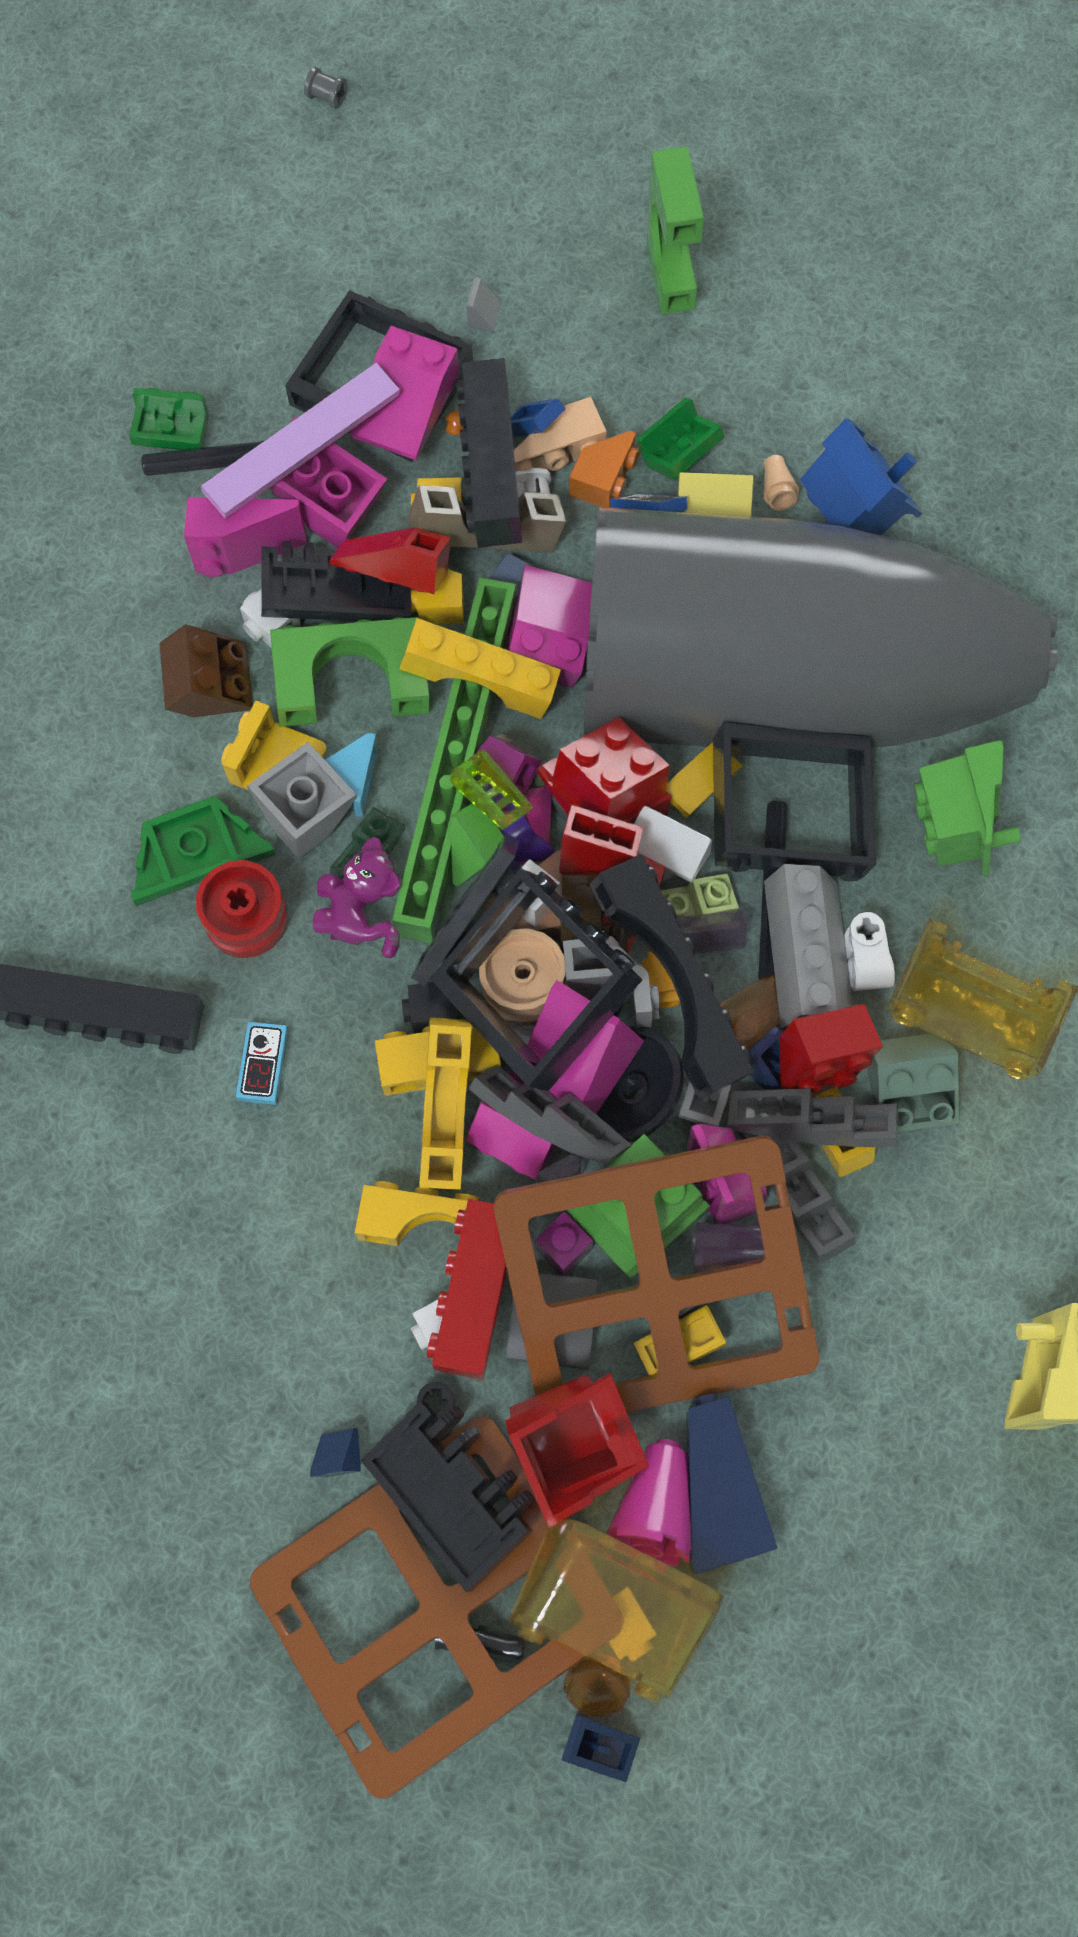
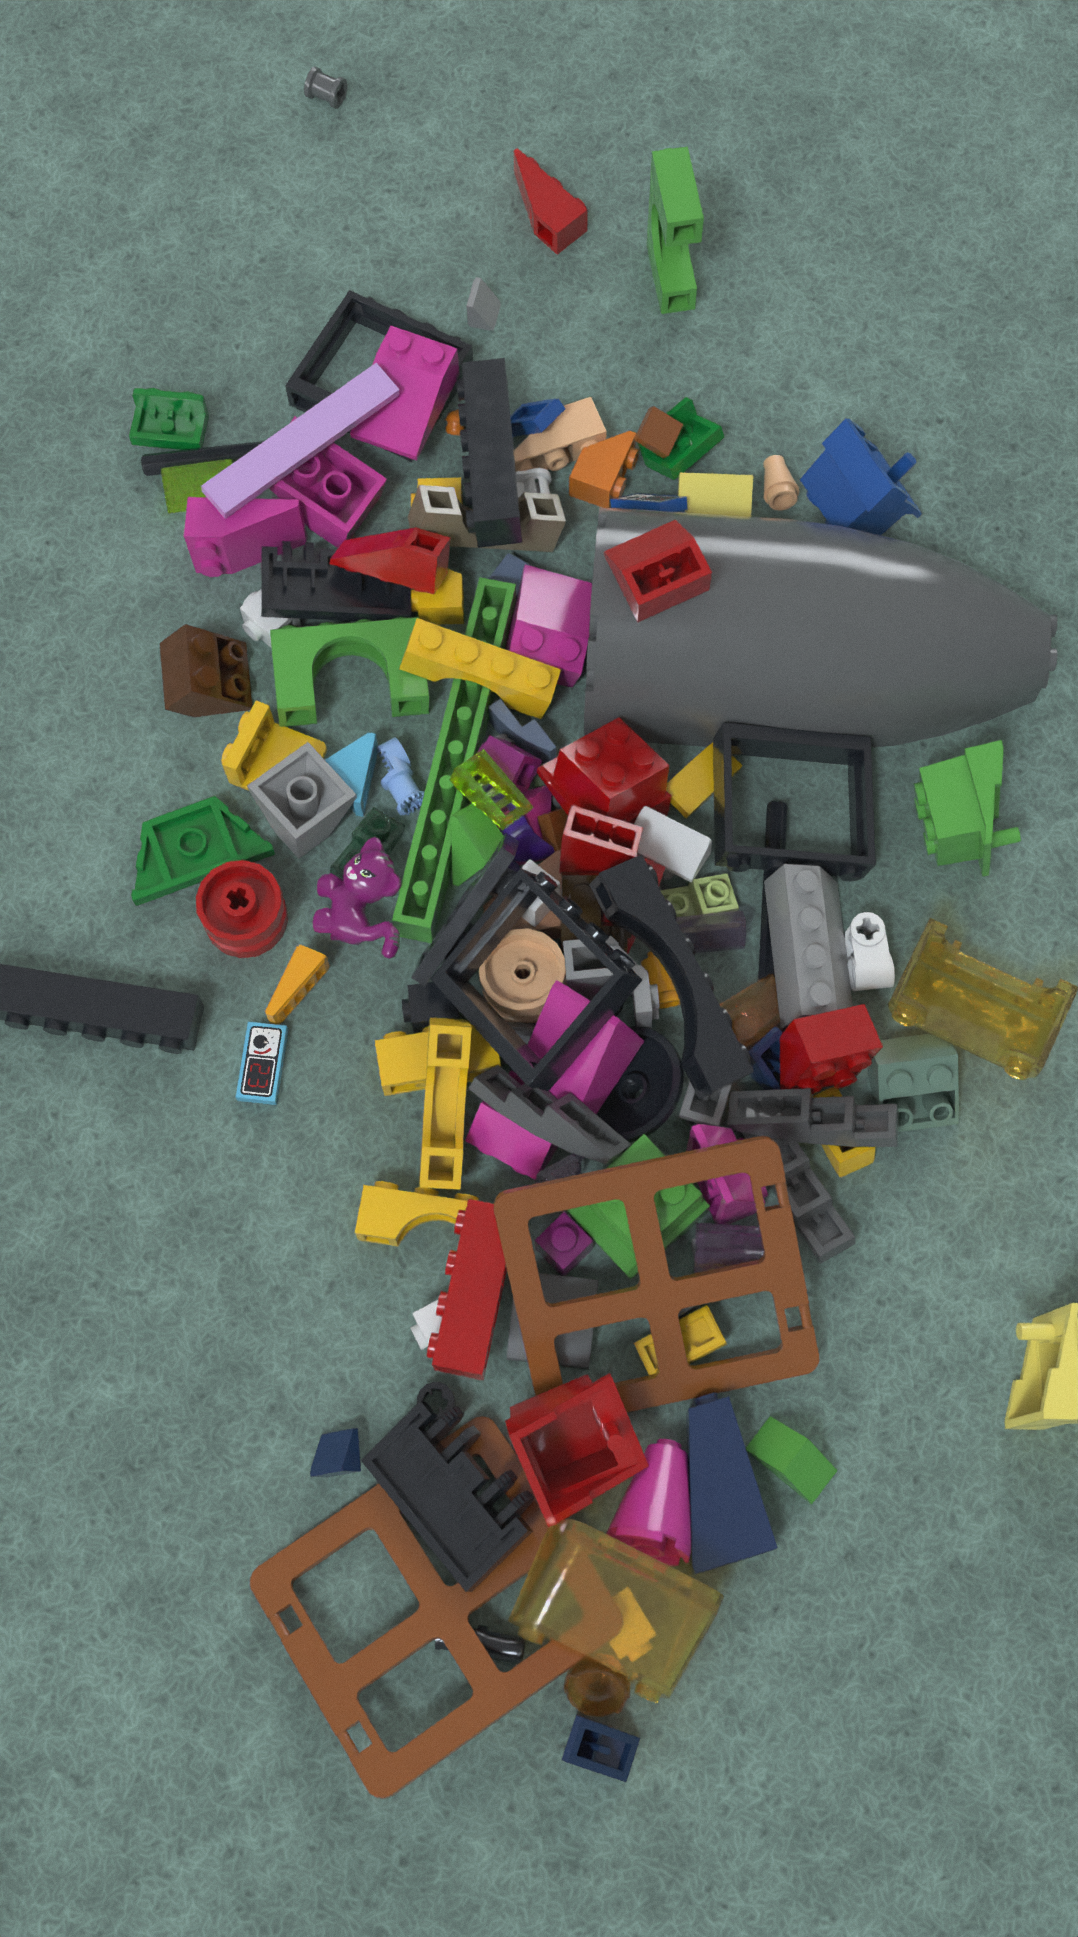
(186, 482): none -> clear neon green slope
(299, 977): none -> light orange slope
(399, 777): none -> light blue connector
(529, 737): none -> sand blue slope
(552, 211): none -> red slope
(552, 827): none -> dark orange tile
(658, 432): none -> dark orange tile
(659, 569): none -> red slope
(791, 1459): none -> bright green slope

